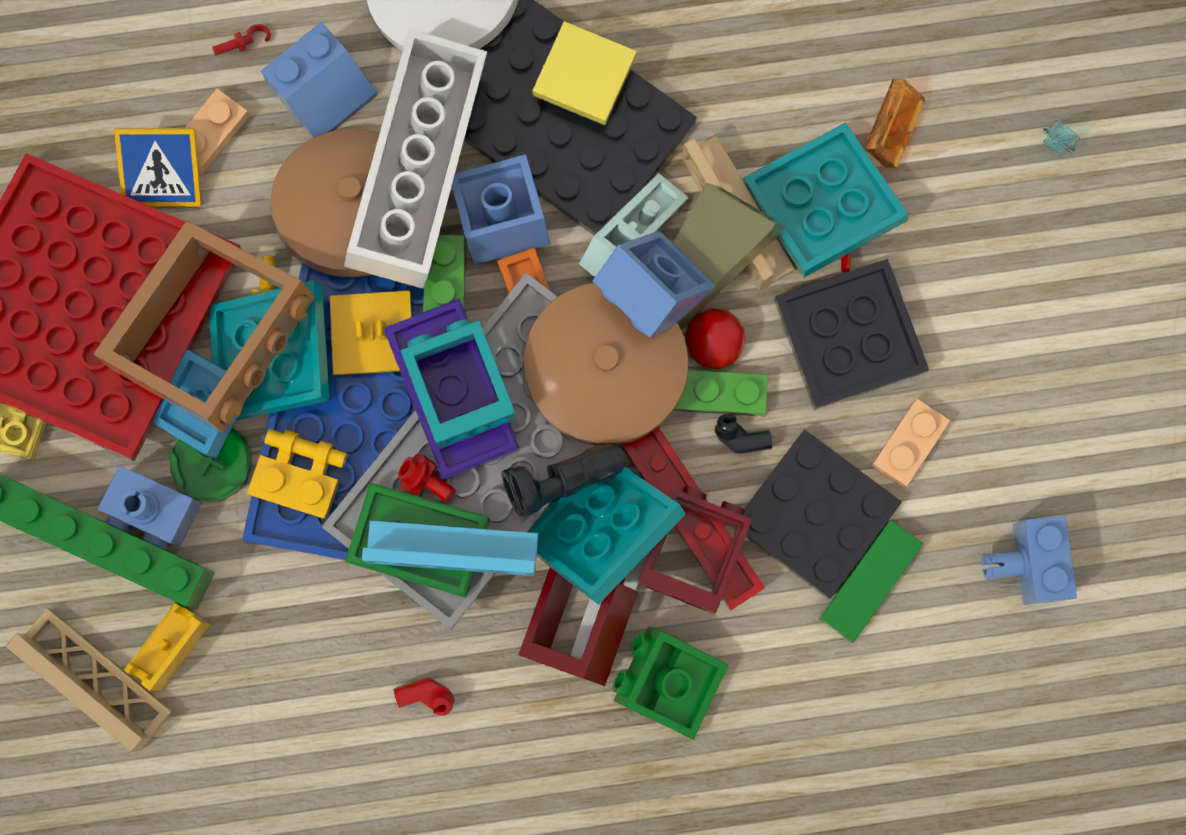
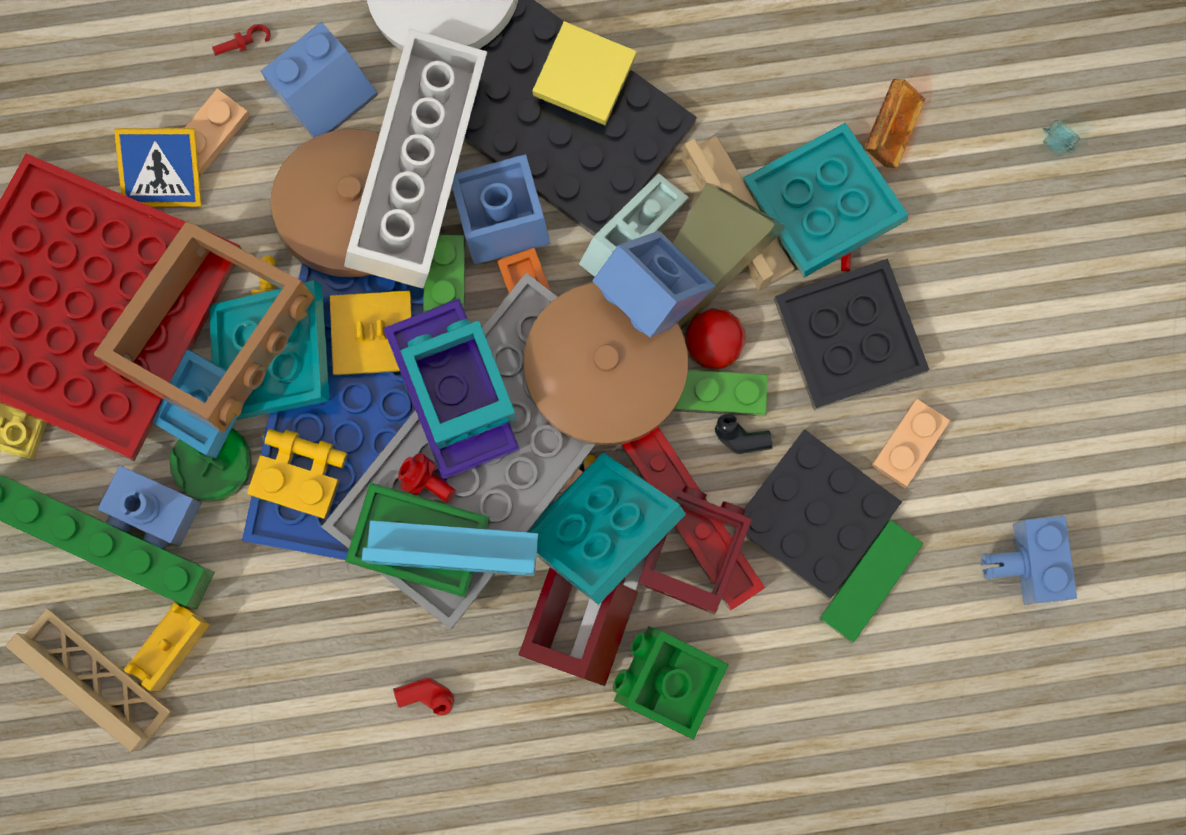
(565, 478): black piece -> none

